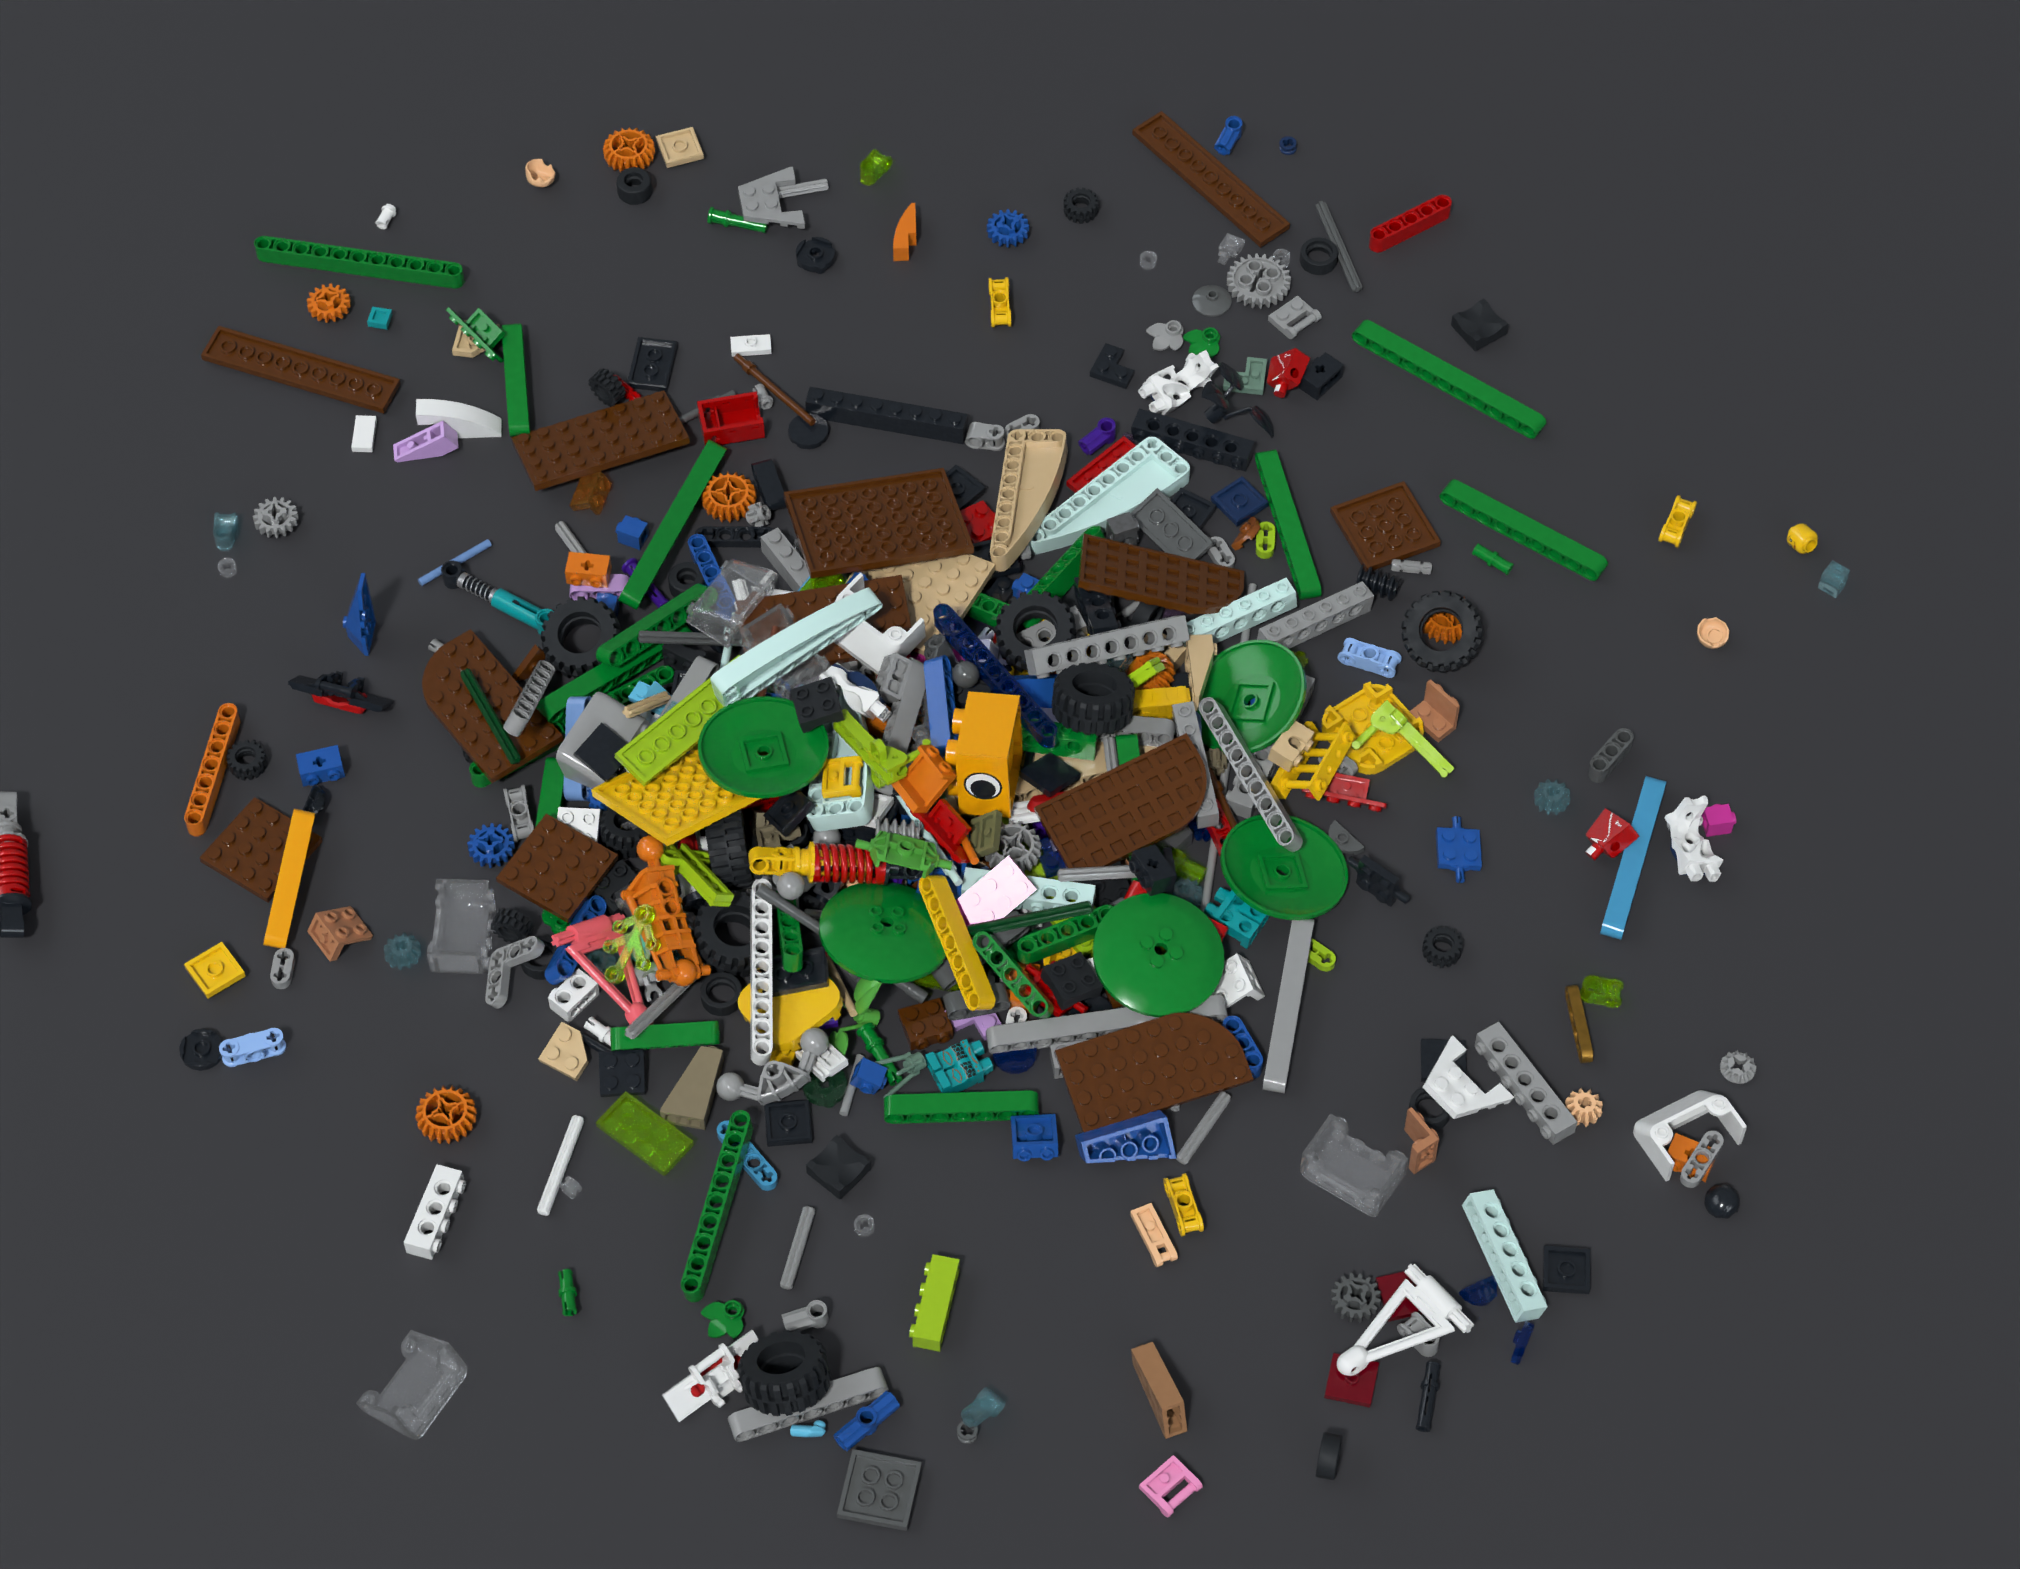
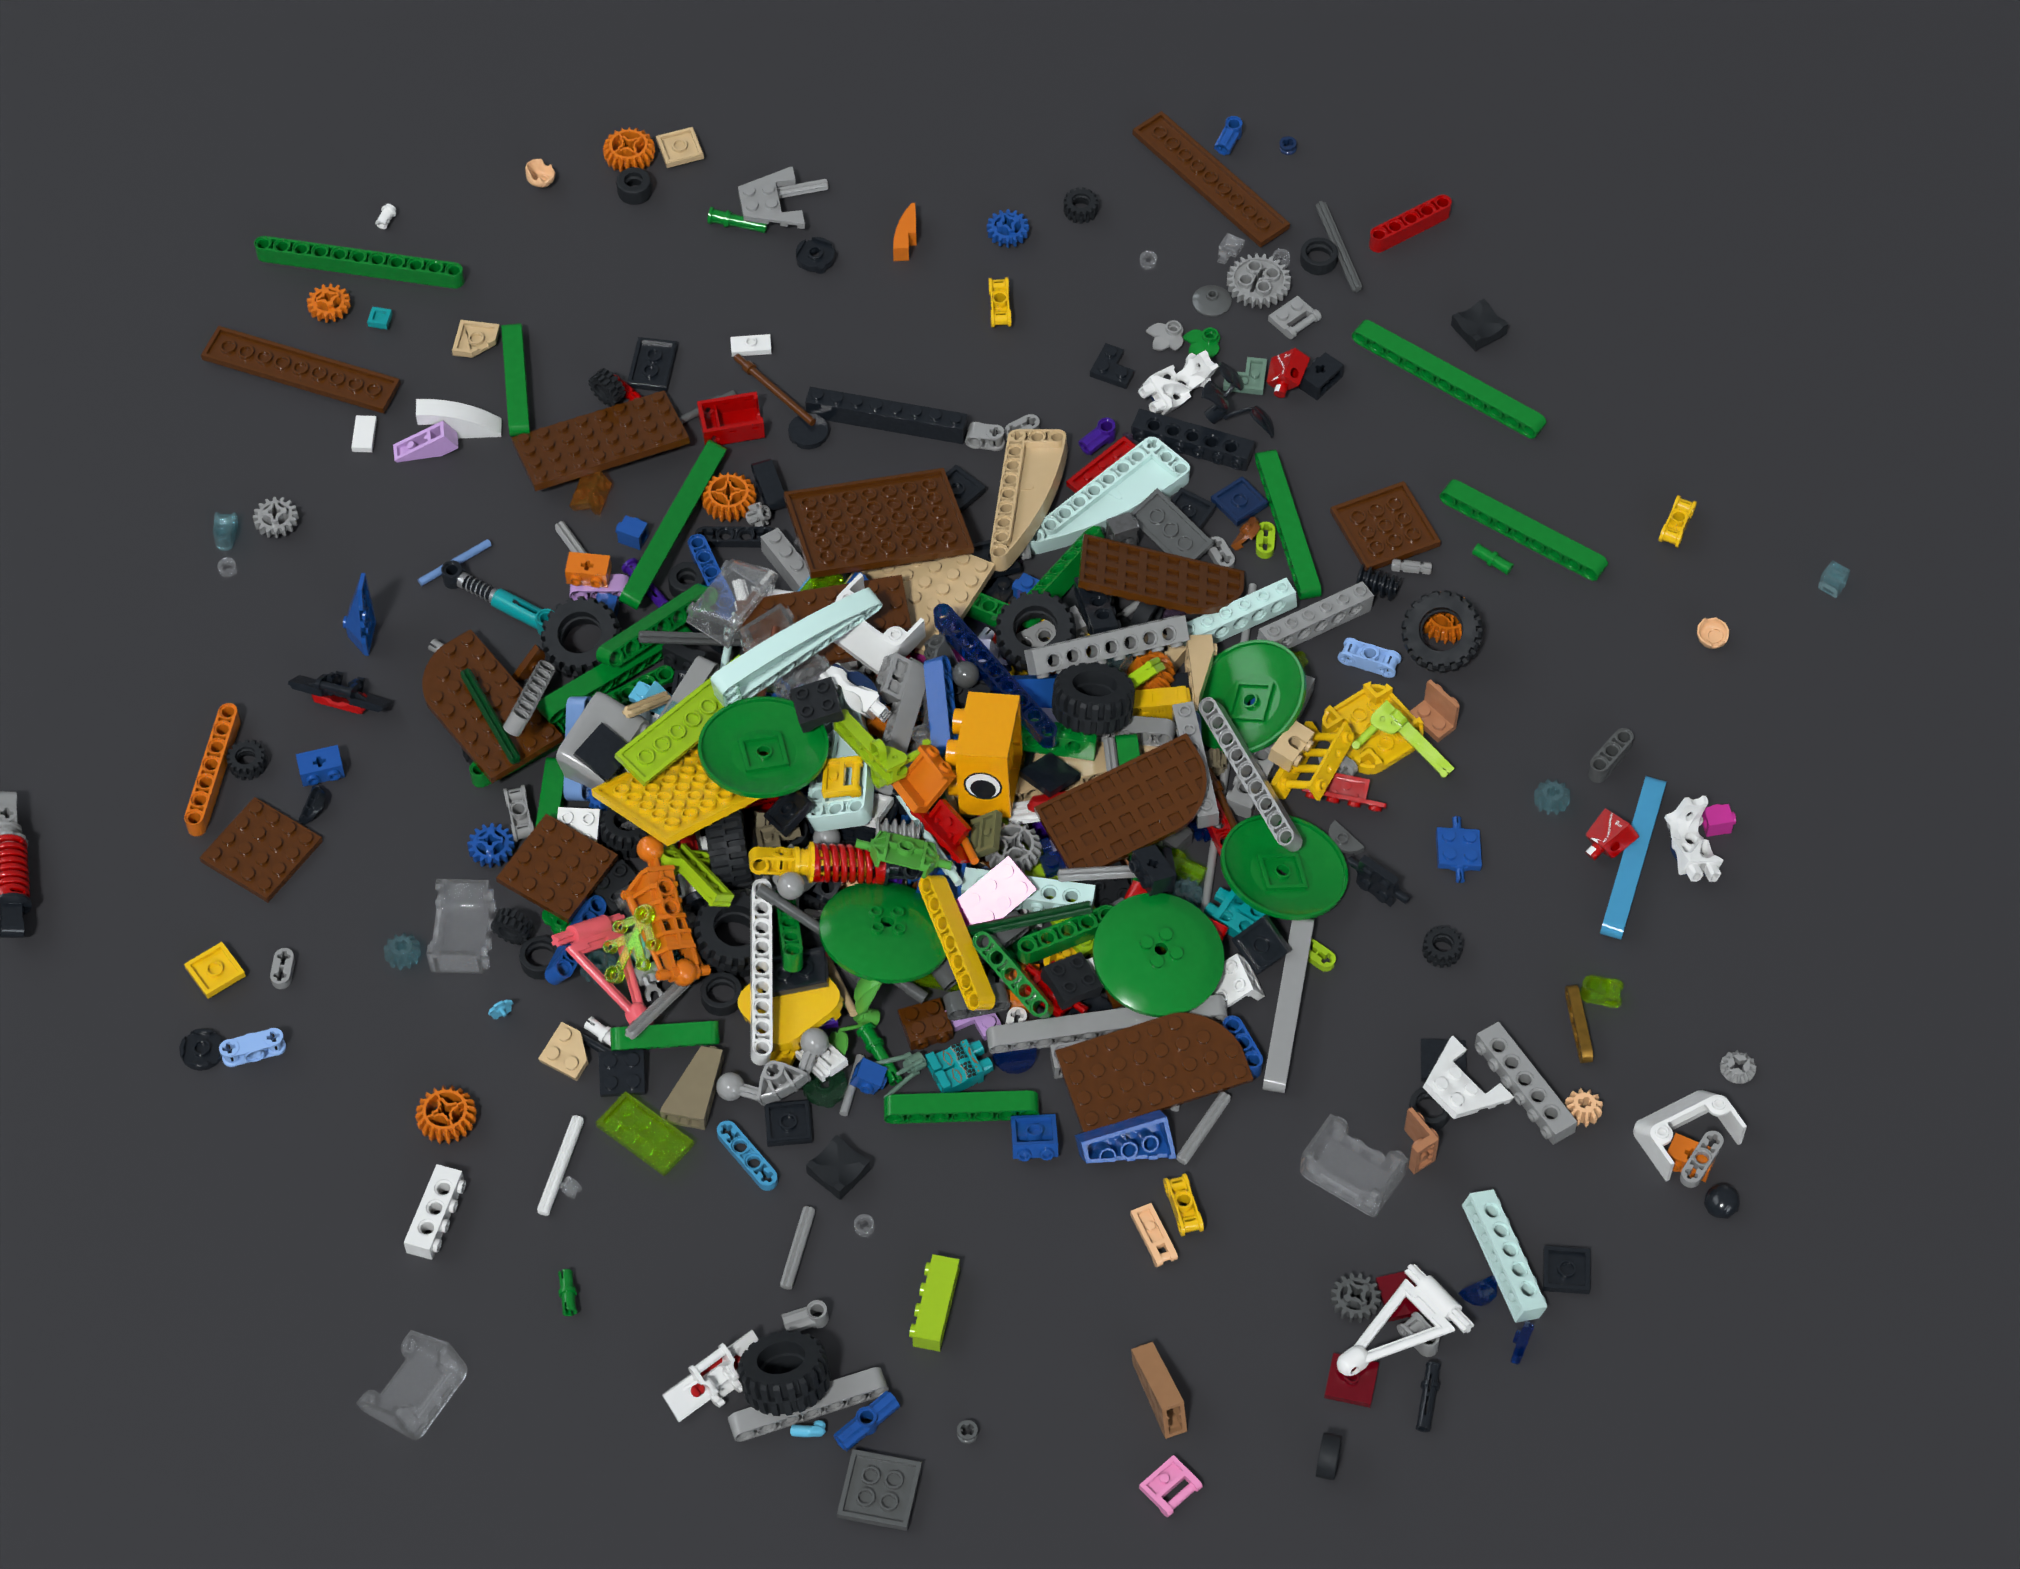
(289, 879): light orange beam -> none
(337, 928): nougat bracket -> none
(482, 329): green bracket -> none
(500, 1009): none -> medium azure plant
(501, 963): light grey beam -> none
(577, 998): white brick -> none
(717, 1215): green beam -> none
(722, 1321): green plate -> none
(764, 400): light grey pin -> none
(874, 167): clear neon green piece -> none
(979, 521): red plate -> none
(985, 1405): clear light blue piece -> none
(1261, 944): none -> black tile
(1802, 538): yellow head -> none

